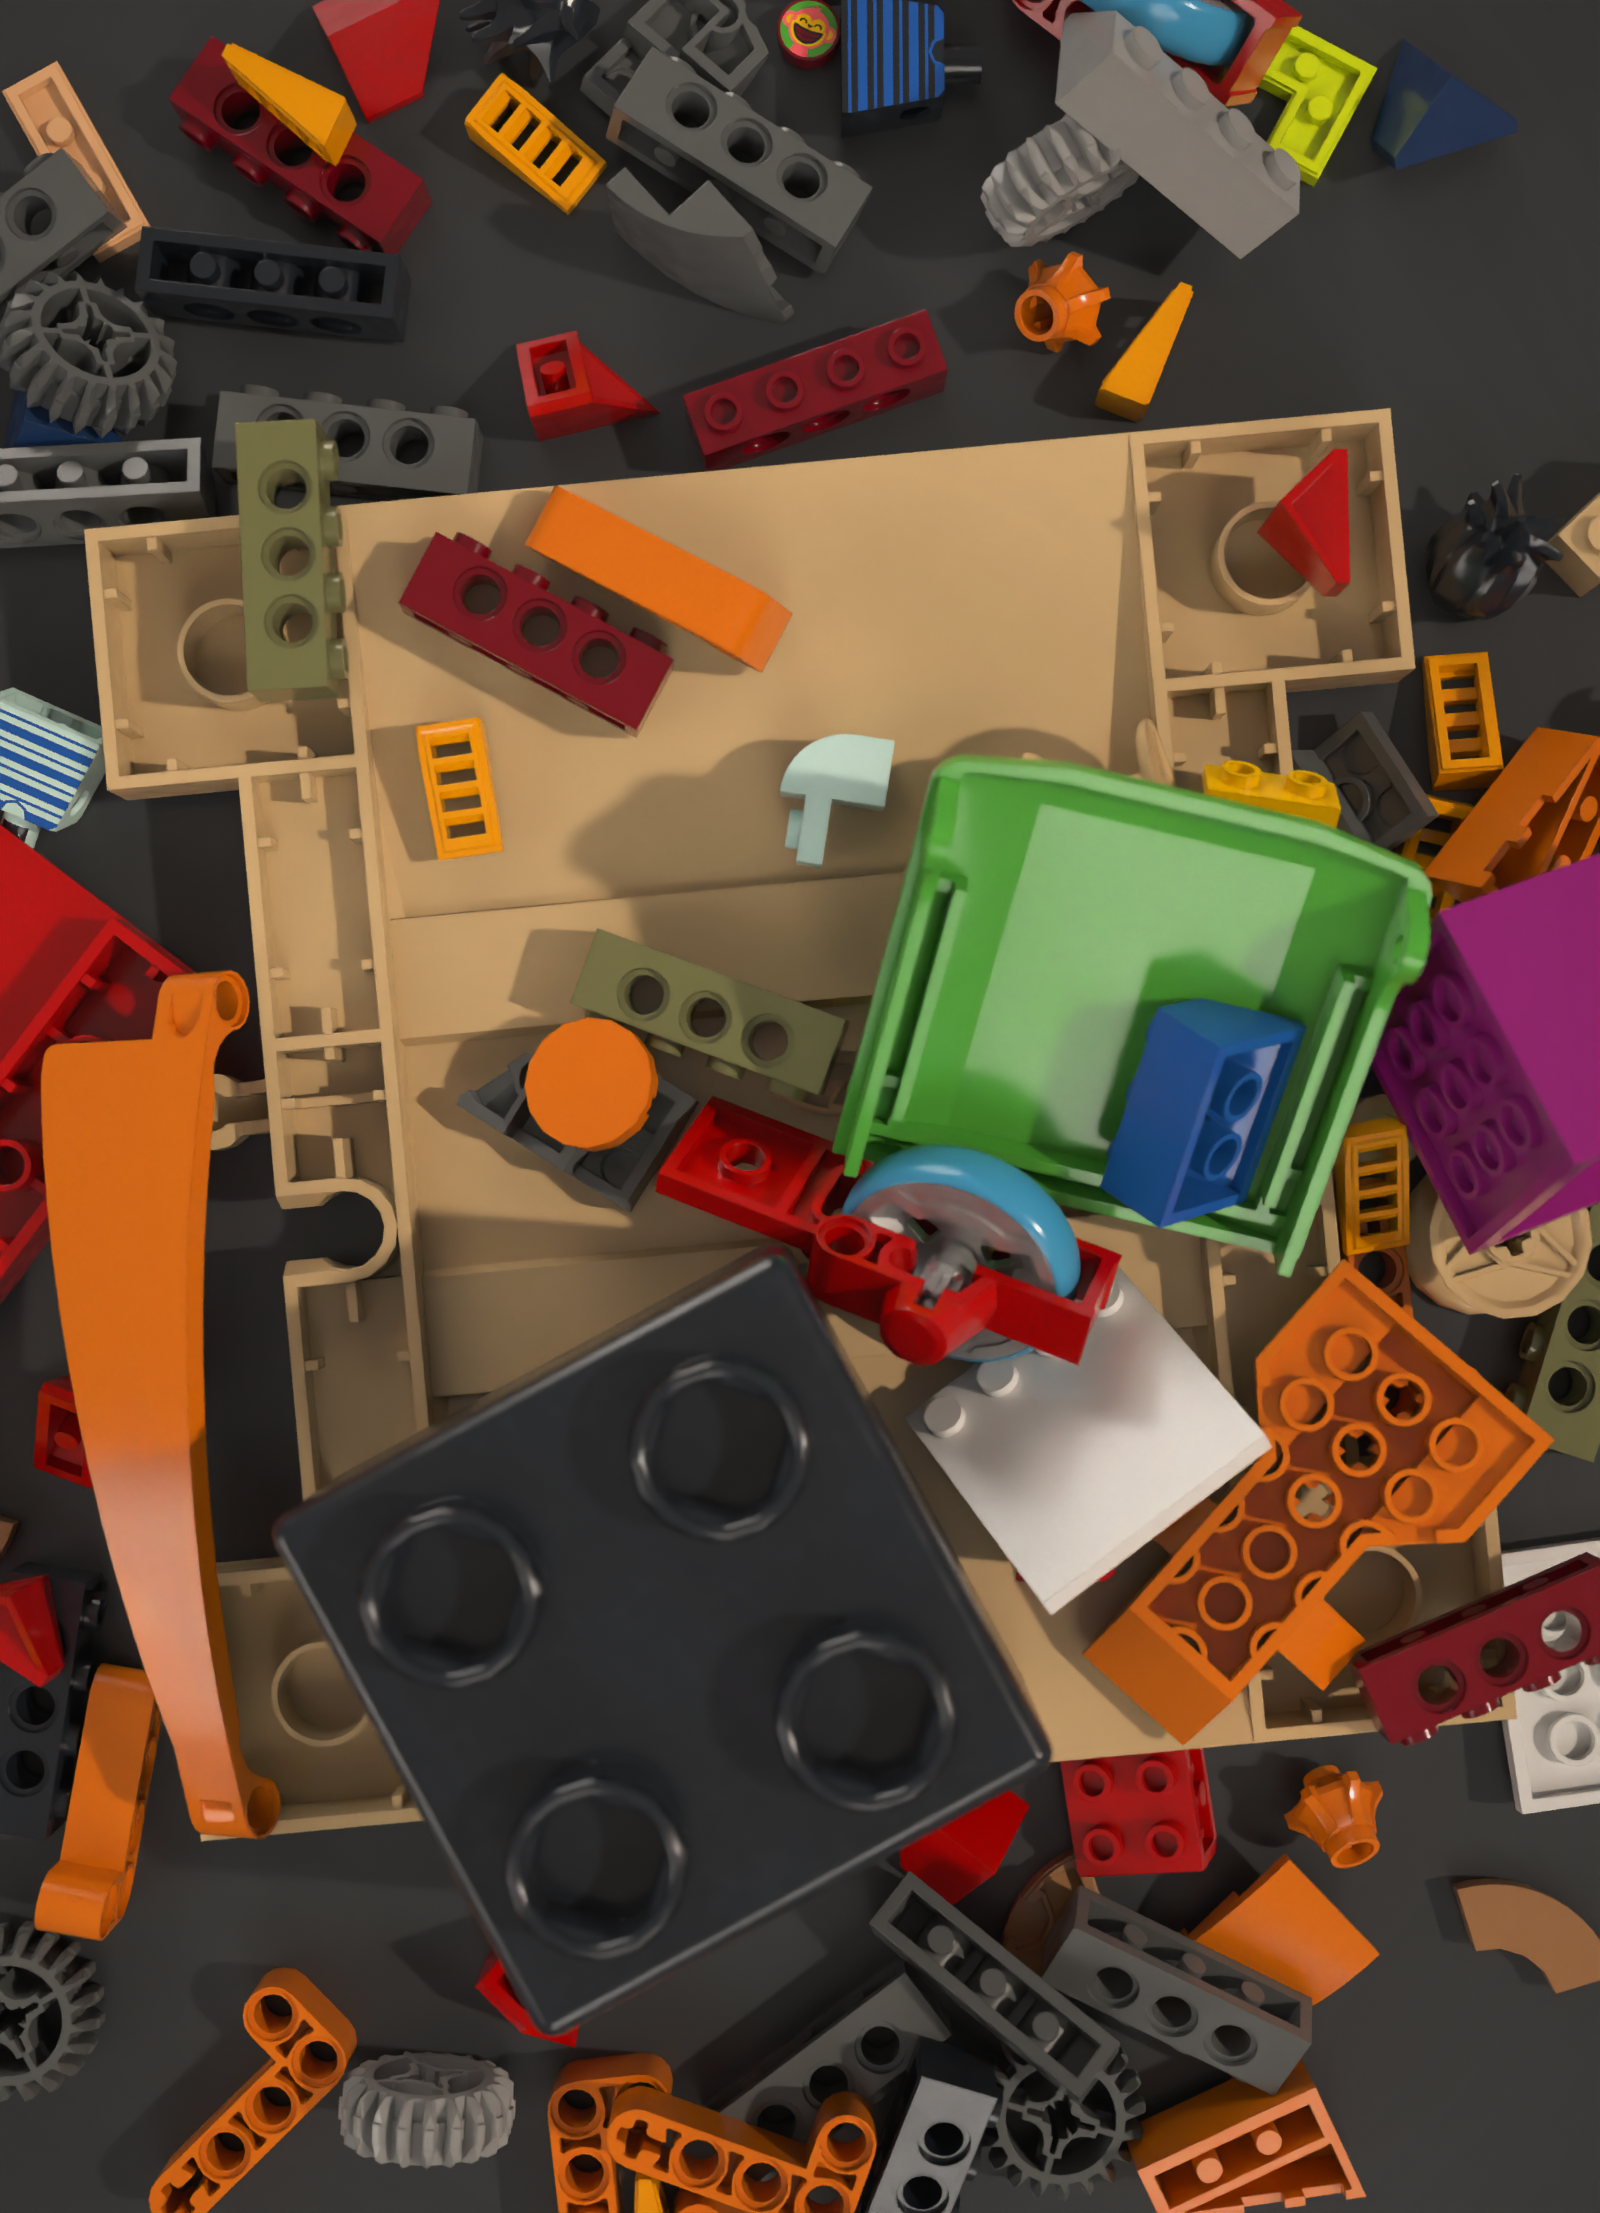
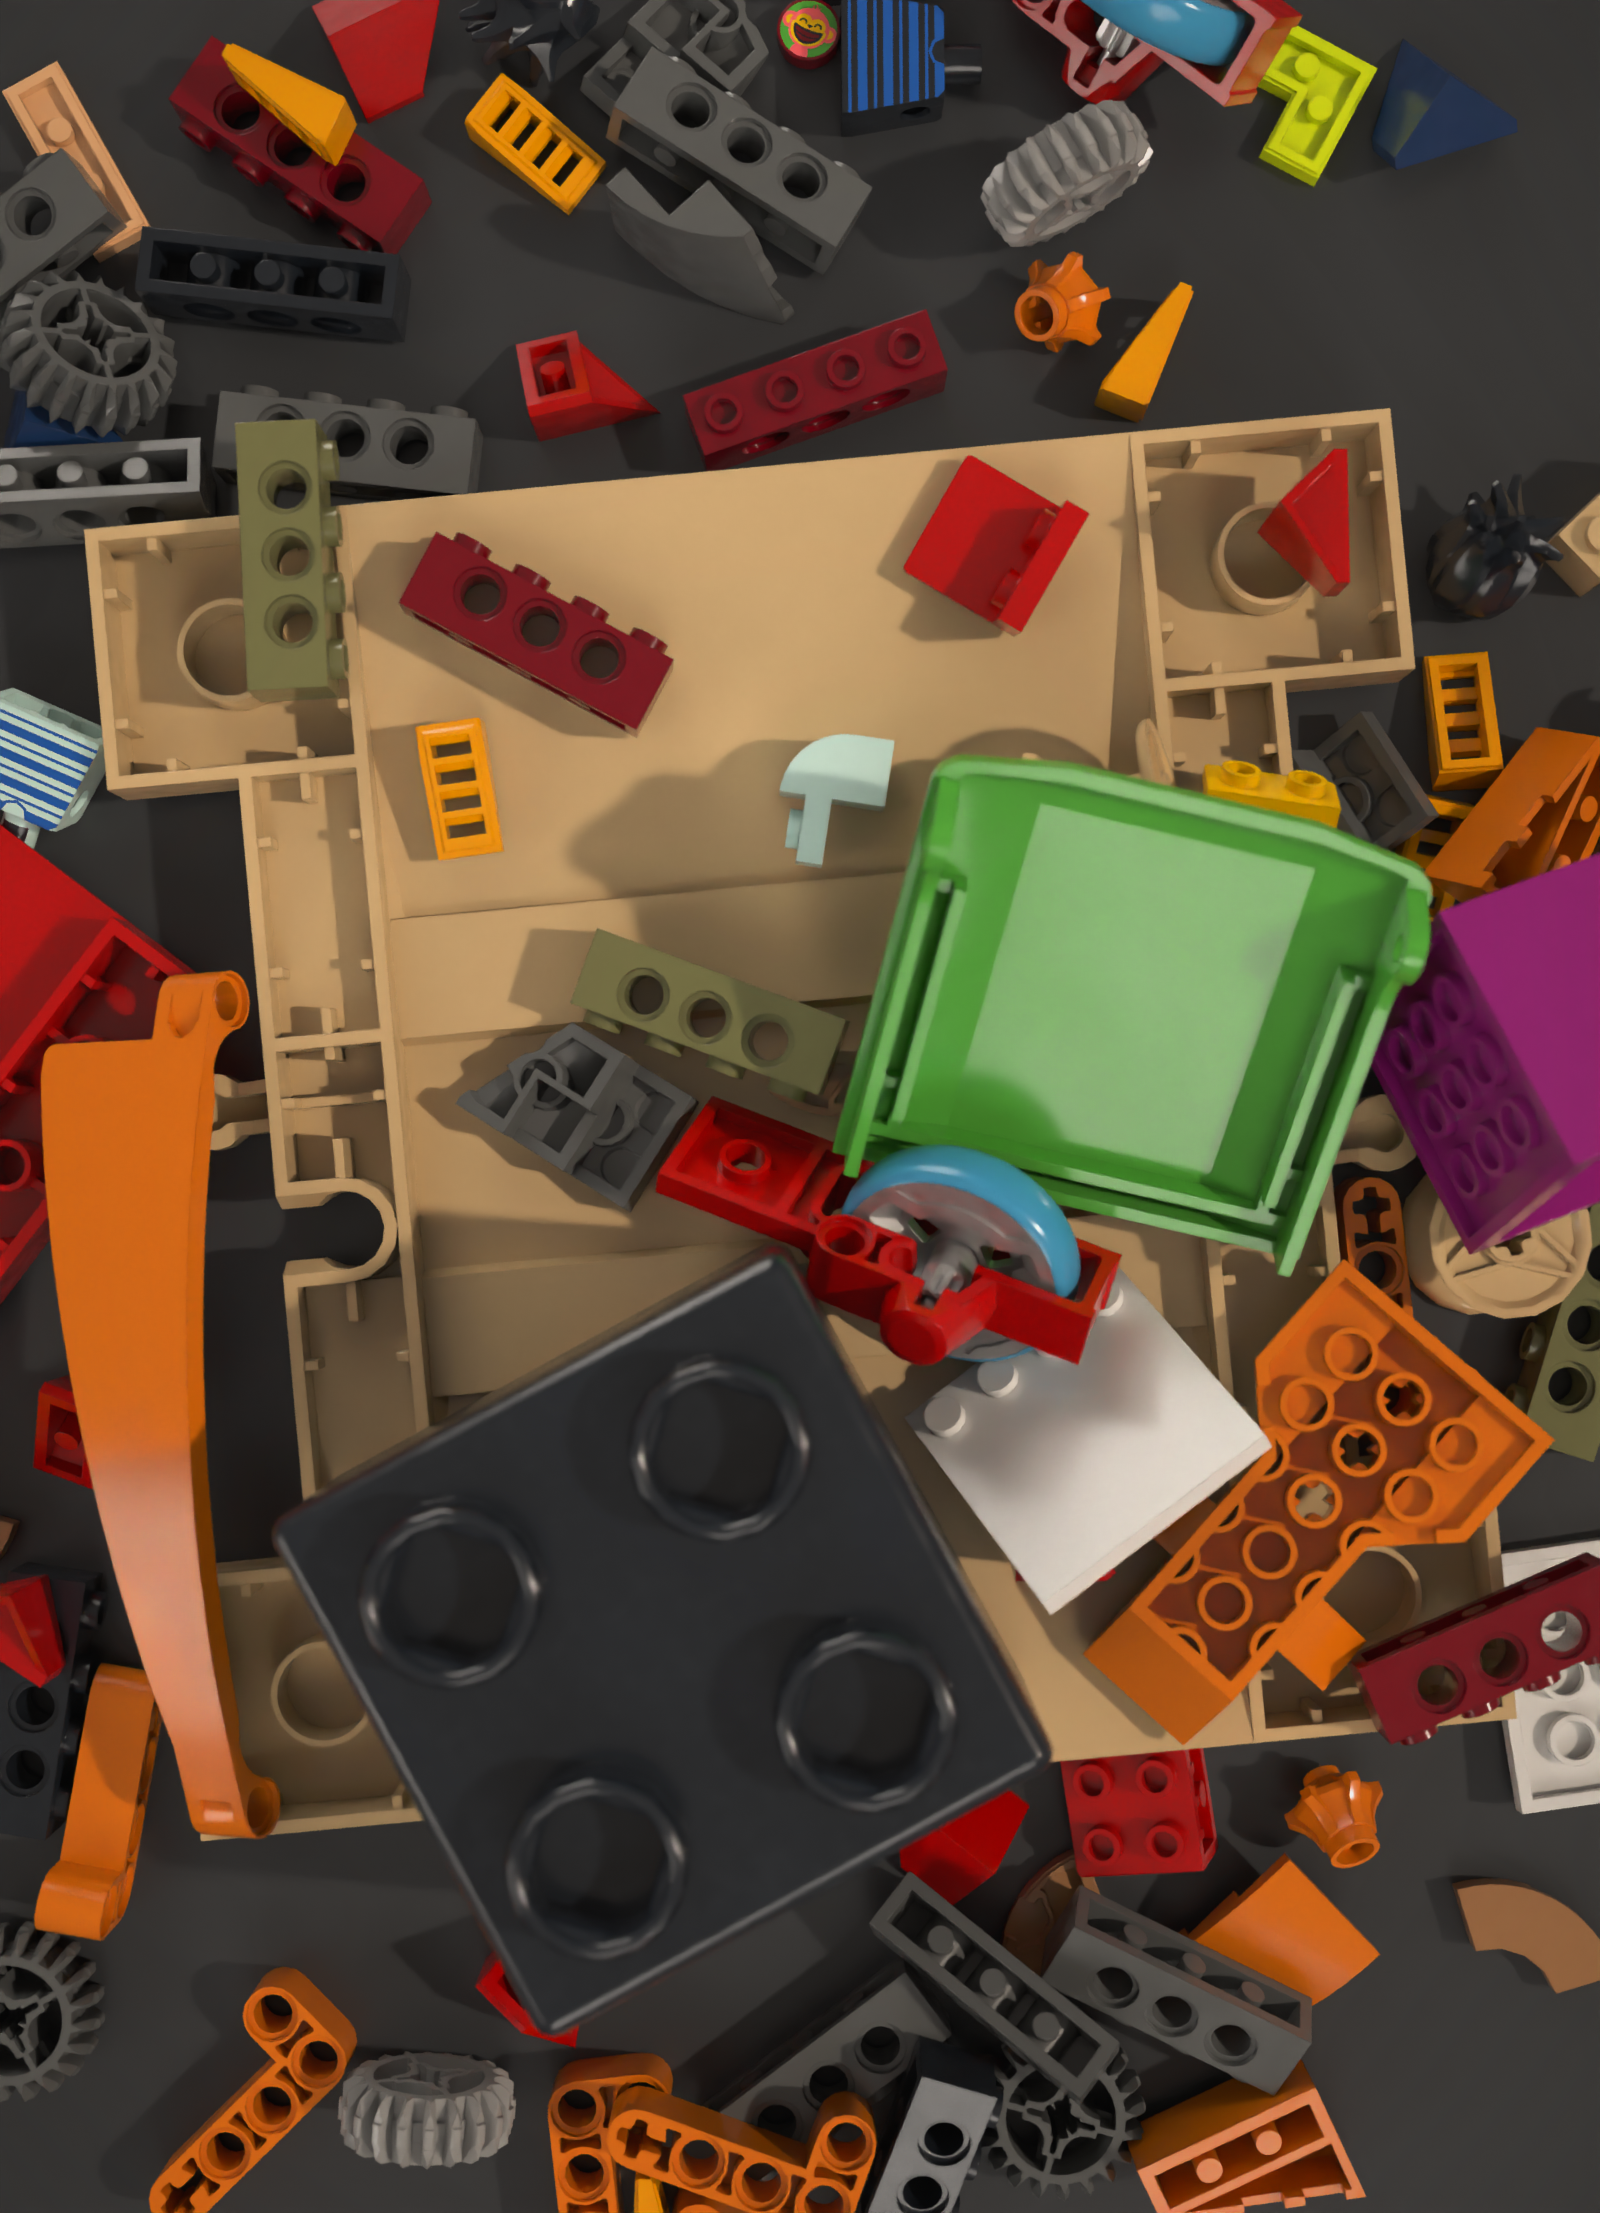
(591, 1084): orange tile -> none
(659, 578): orange beam -> none
(994, 545): none -> red bracket
(1174, 131): light grey slope -> none
(1200, 1109): blue slope -> none
(1364, 1137): light orange slope -> none

